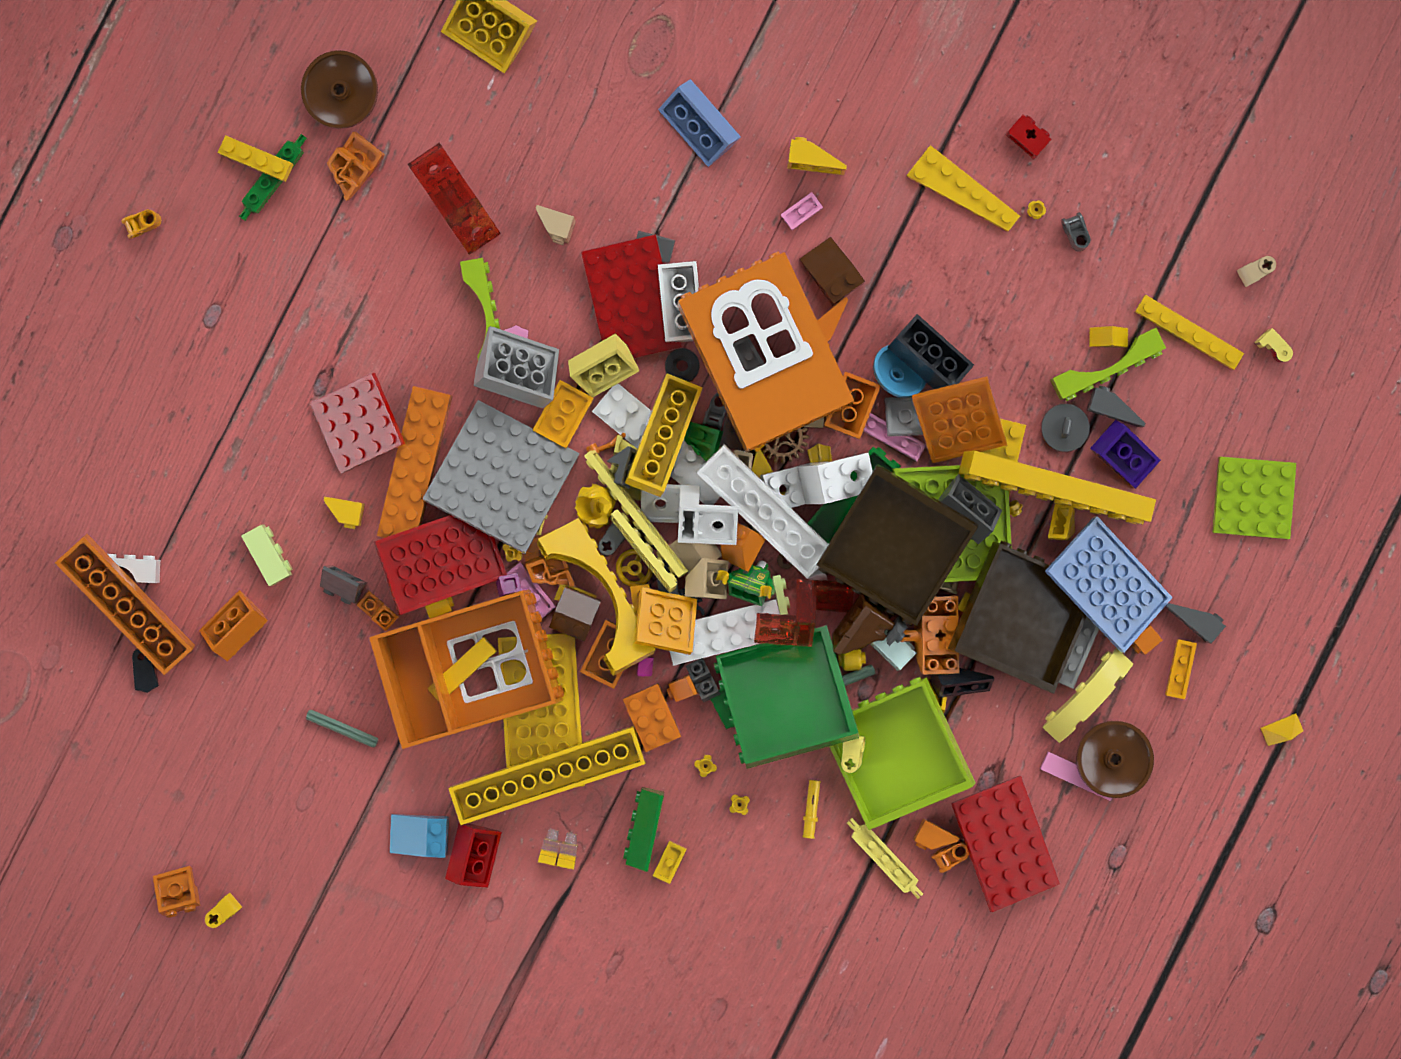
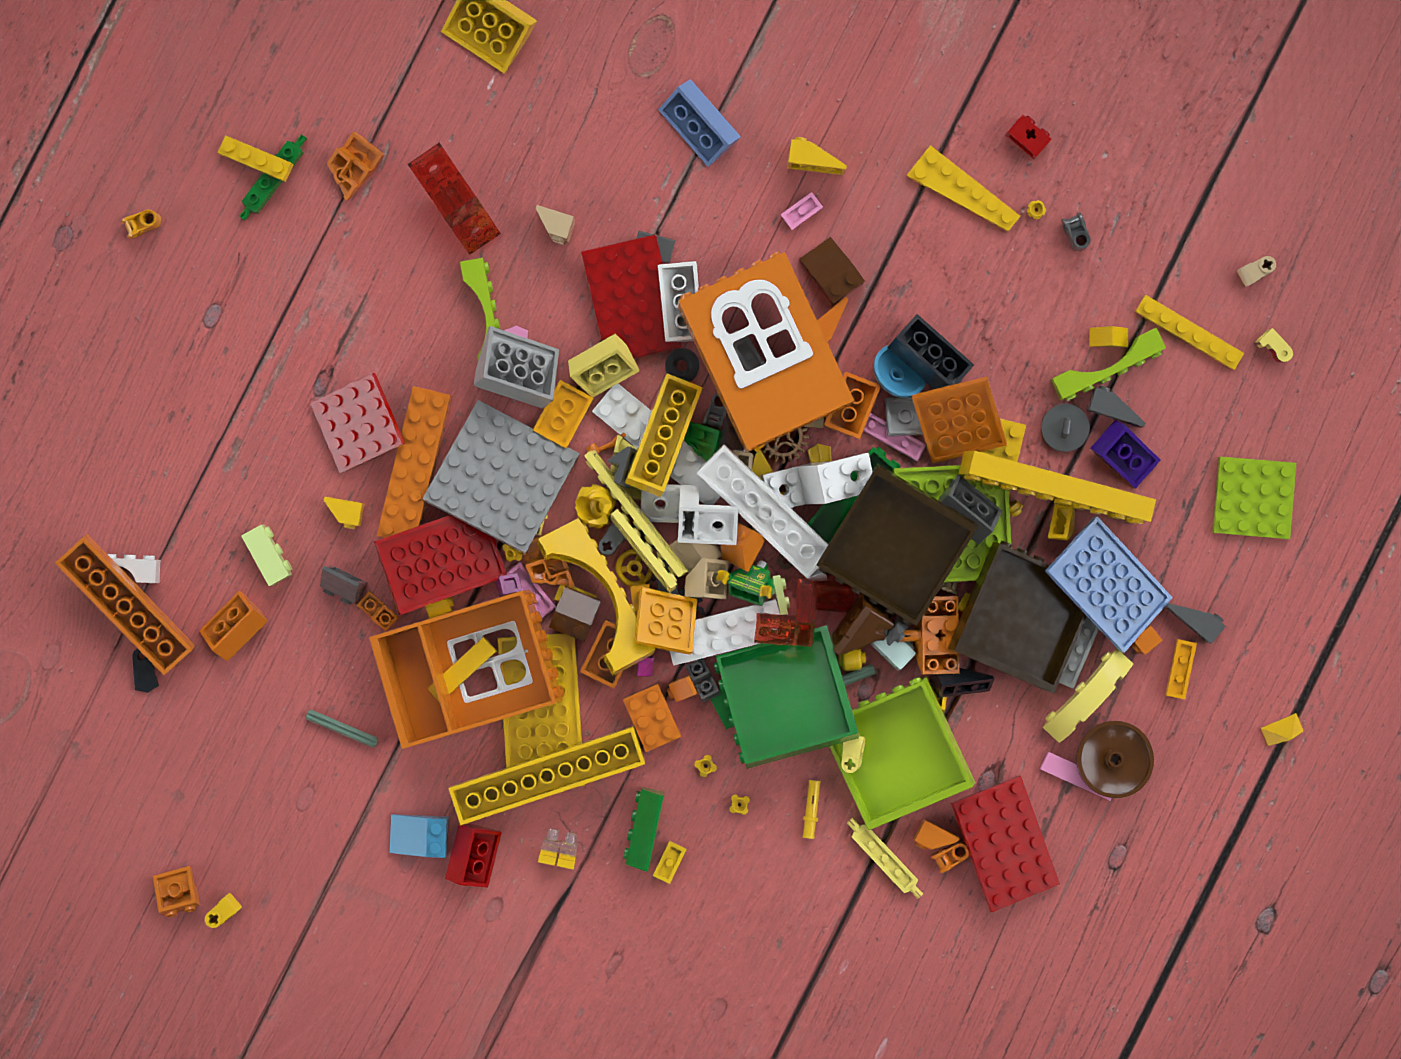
(339, 89): reddish brown dish -> none

